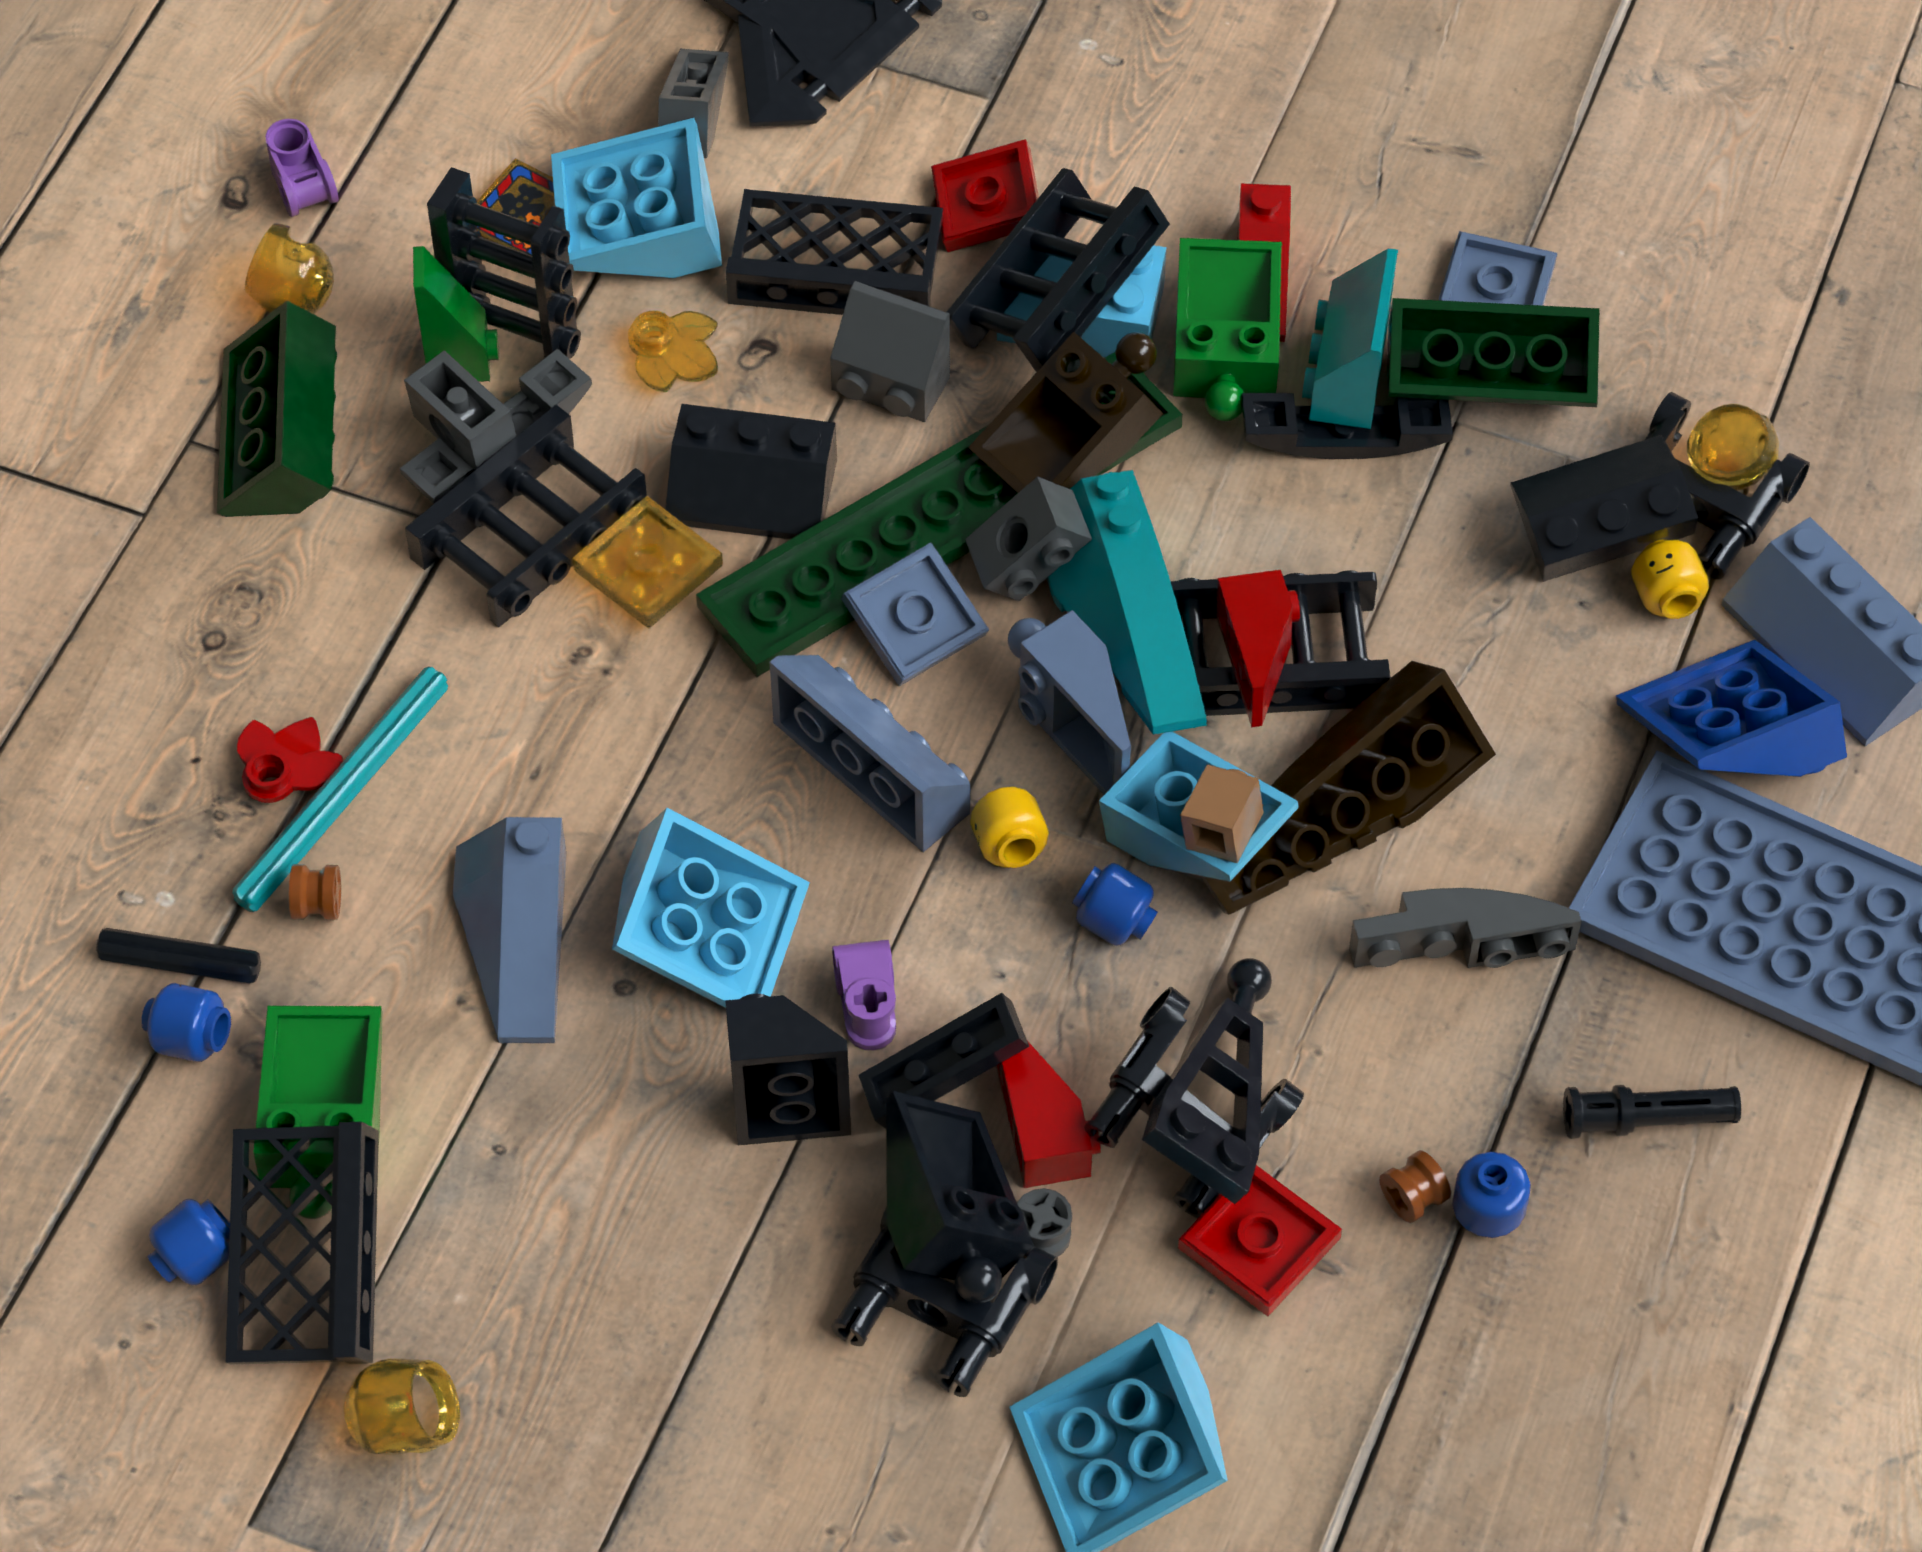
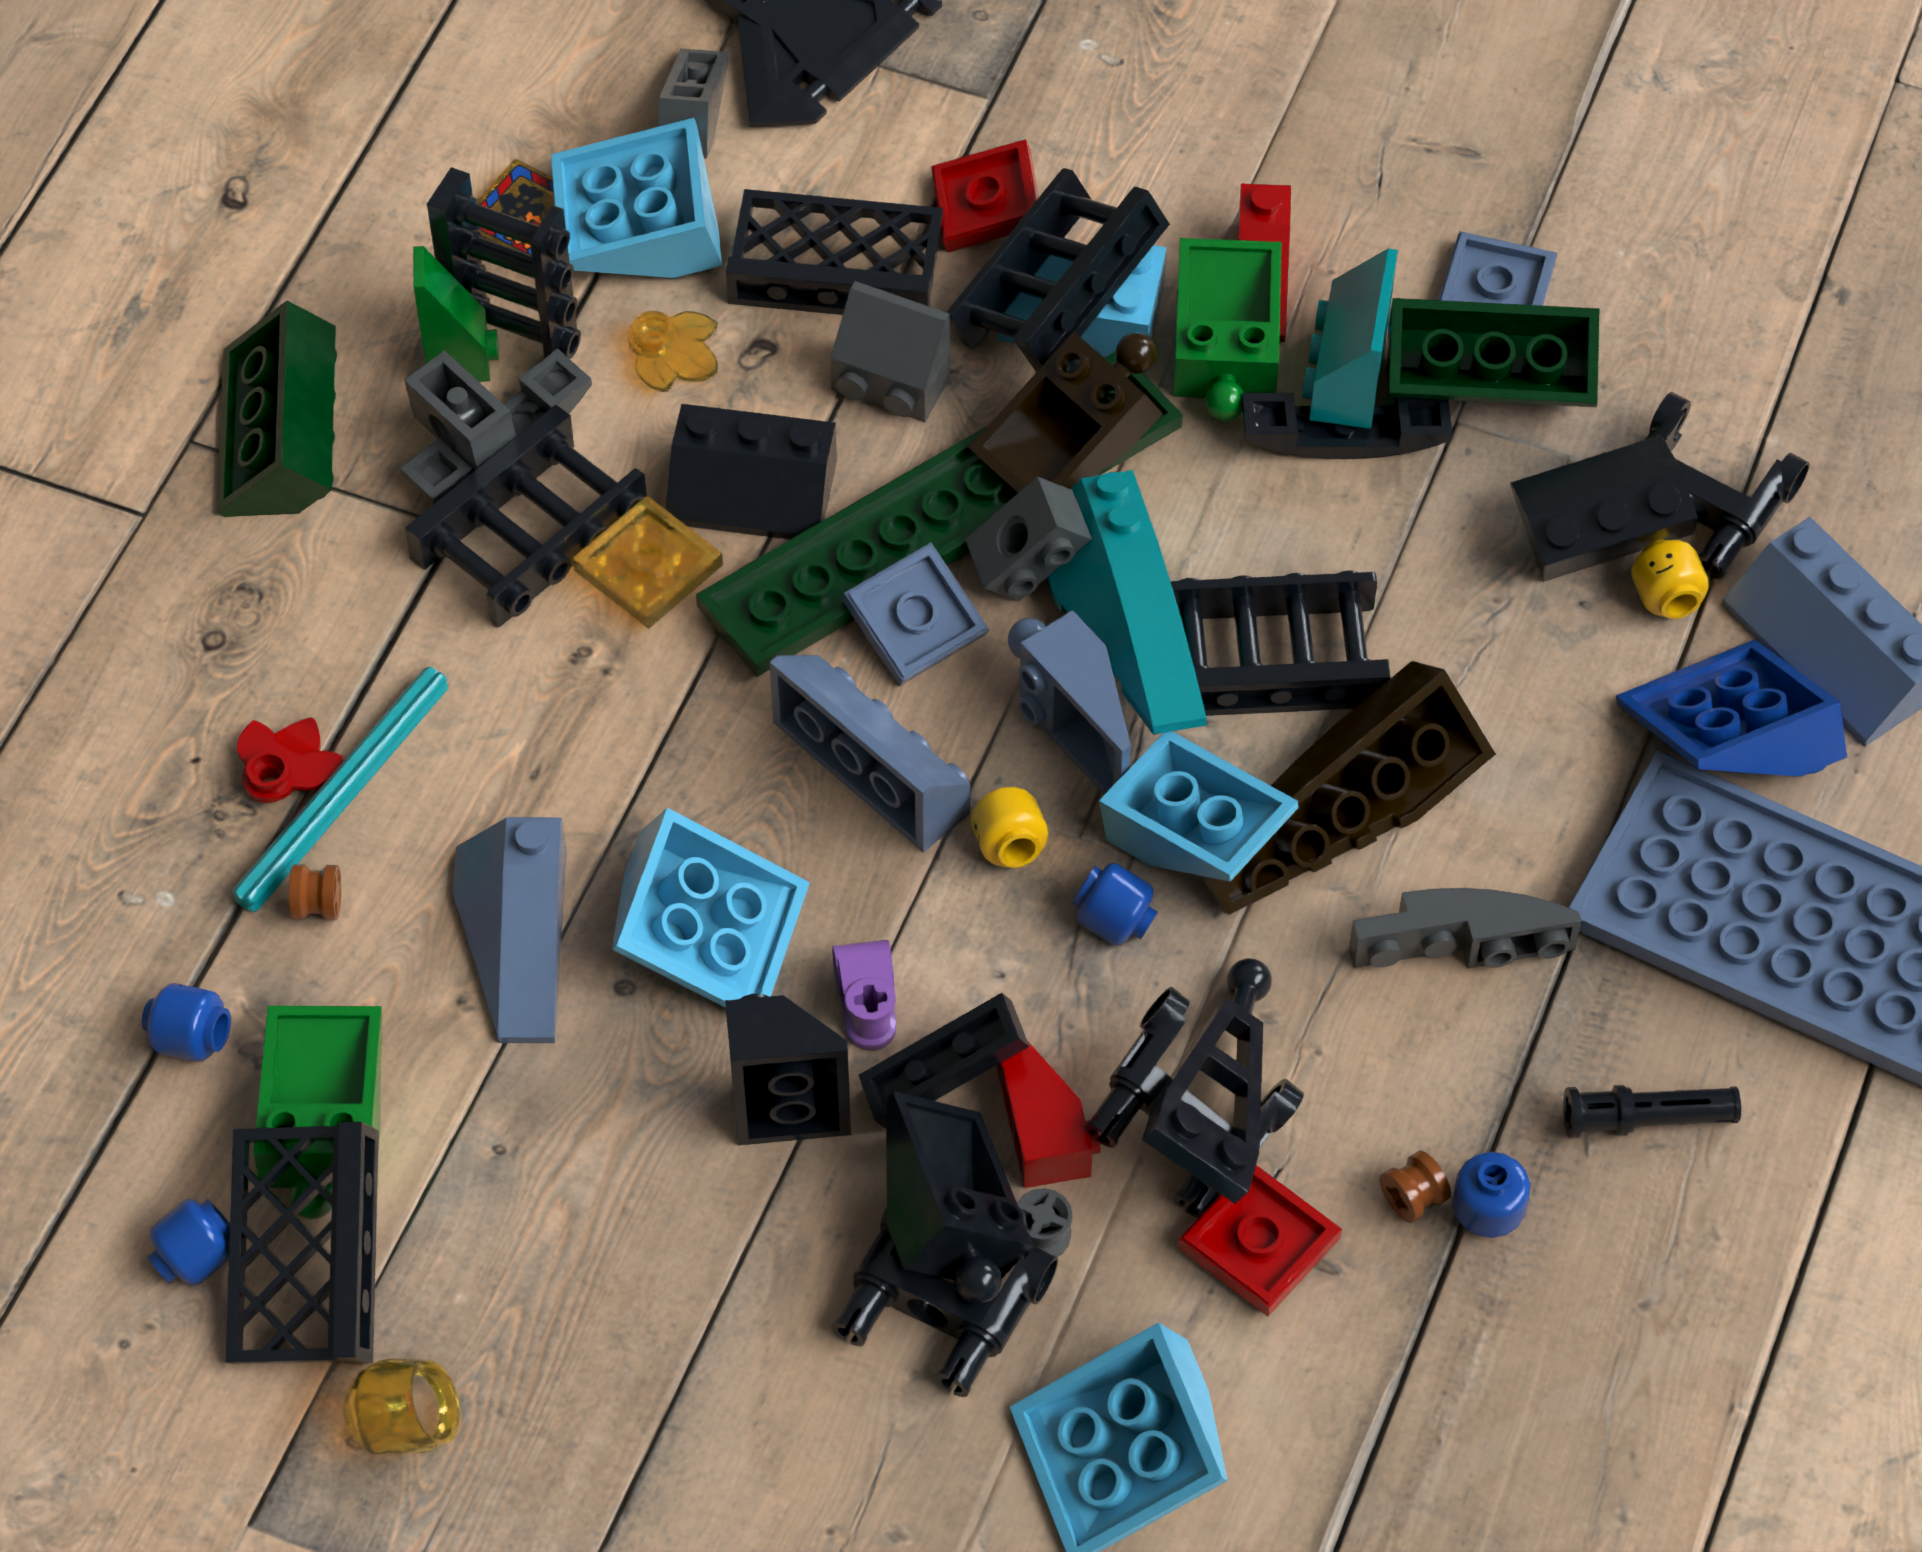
(178, 955): black axle -> none
(289, 272): clear yellow helmet -> none
(298, 166): medium lavender piece -> none
(1222, 813): medium nougat brick -> none
(1256, 627): red slope -> none
(1733, 446): clear yellow helmet -> none

